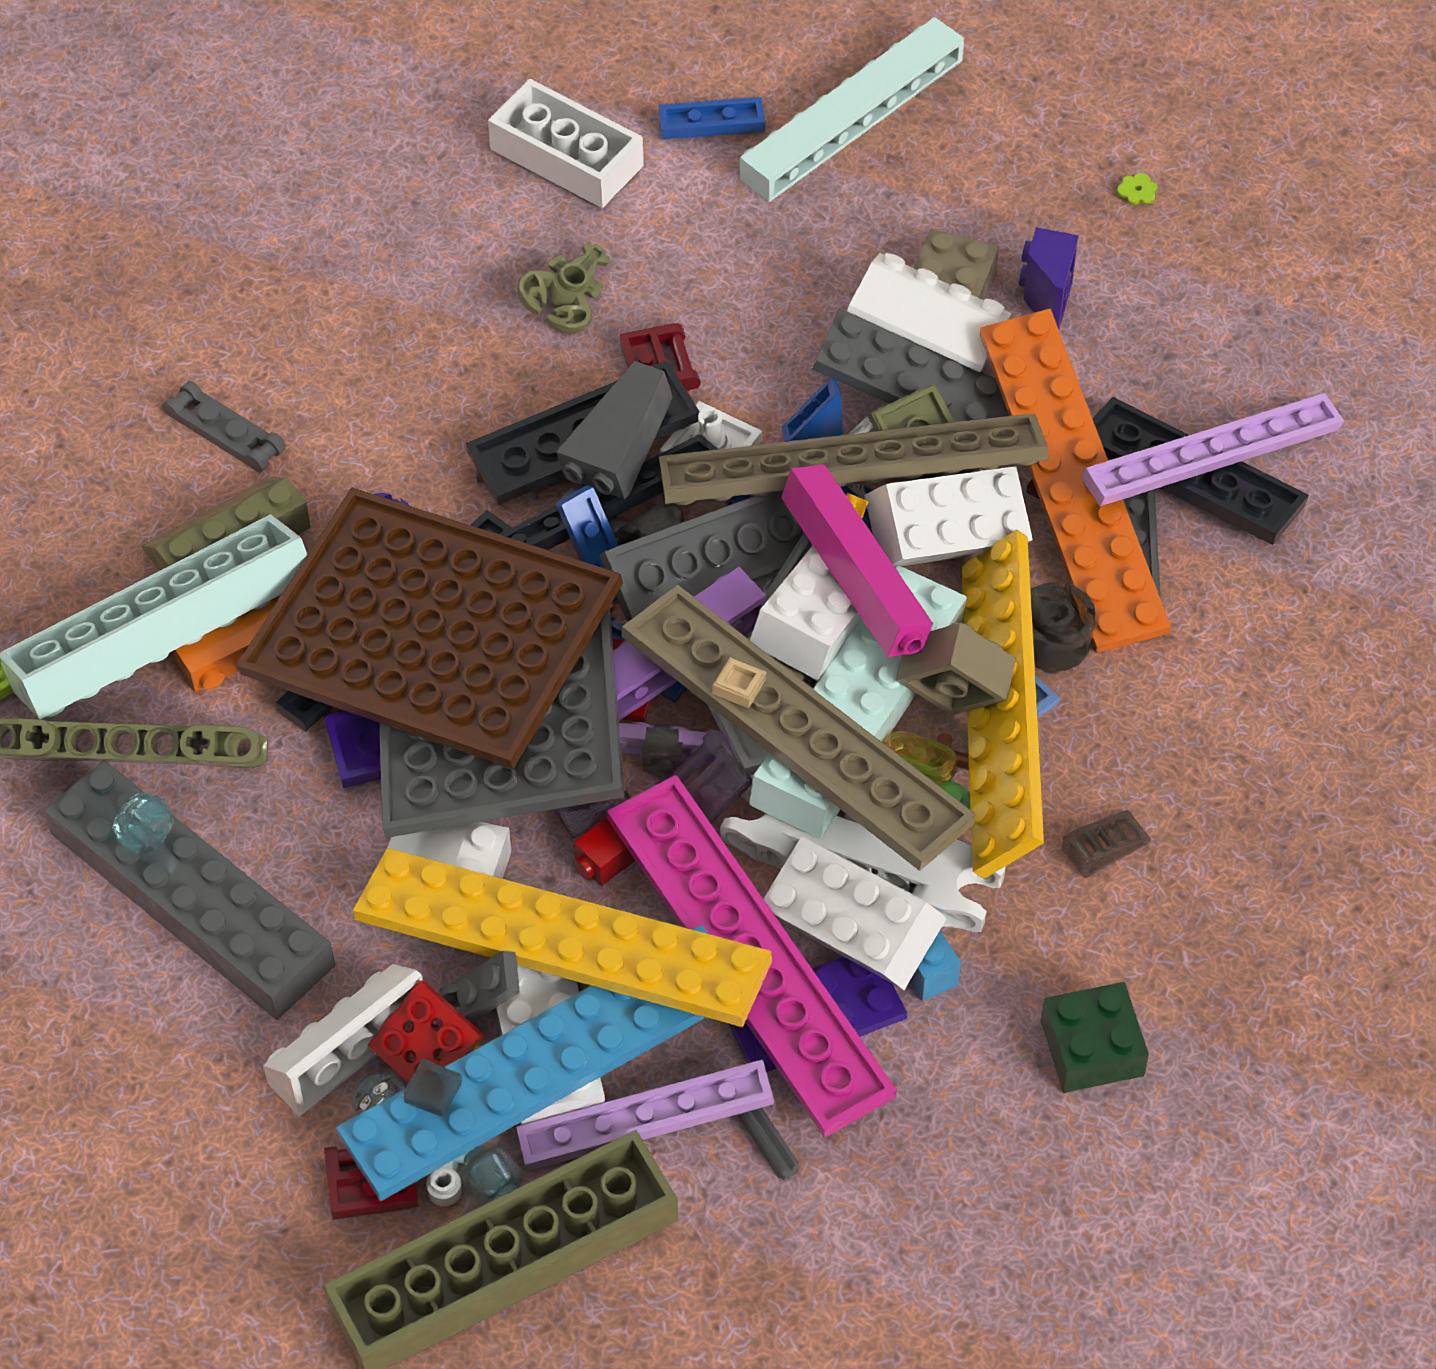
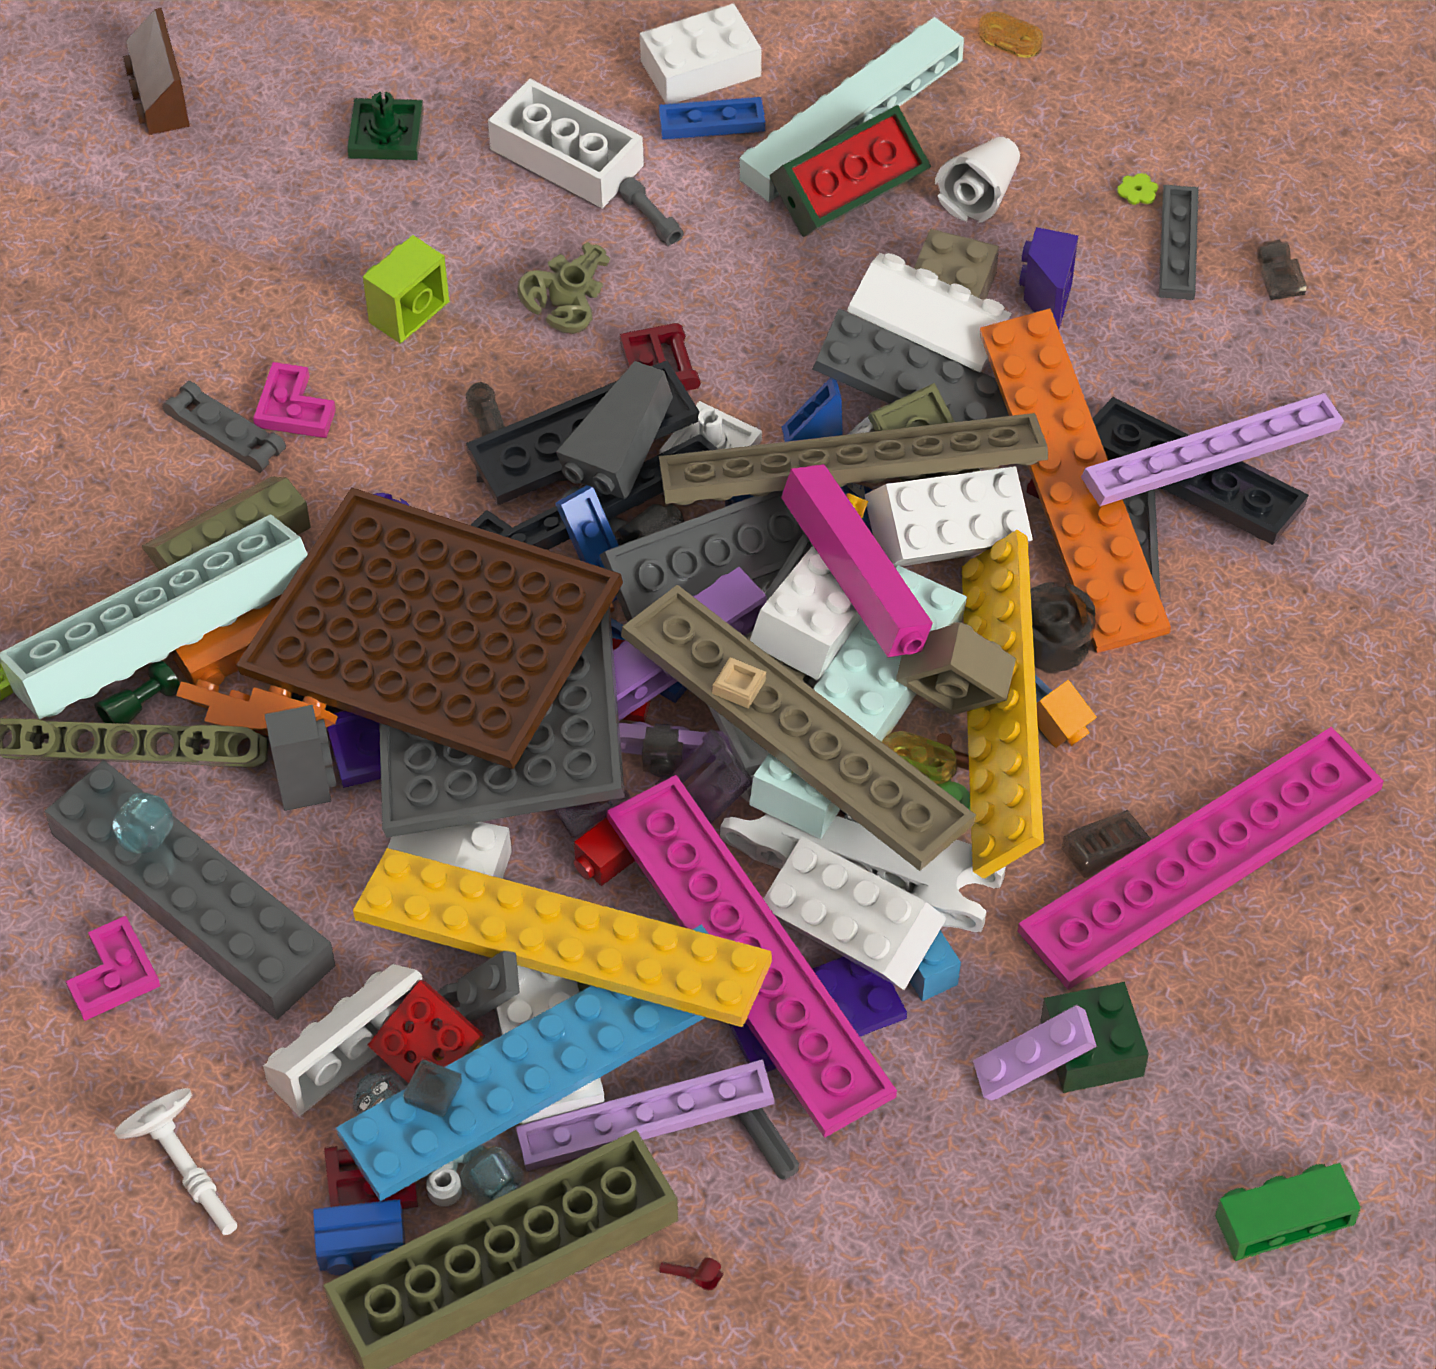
(122, 975): none -> dark pink plate
(126, 704): none -> dark green piece
(156, 76): none -> reddish brown slope
(159, 1123): none -> white dish
(247, 710): none -> orange slope
(285, 407): none -> dark pink plate
(301, 757): none -> dark grey wedge
(356, 1234): none -> blue brick
(384, 124): none -> dark green plate
(406, 288): none -> lime brick
(482, 404): none -> clear smoke plate
(668, 228): none -> dark grey bar
(700, 54): none -> white brick
(705, 1276): none -> dark red hand
(850, 170): none -> red brick
(978, 179): none -> white cone
(1013, 36): none -> clear yellow plate
(1034, 1053): none -> lavender plate
(1064, 715): none -> light orange brick
(1178, 242): none -> dark grey tile
(1199, 857): none -> dark pink plate
(1280, 272): none -> clear smoke plate
(1287, 1210): none -> green brick

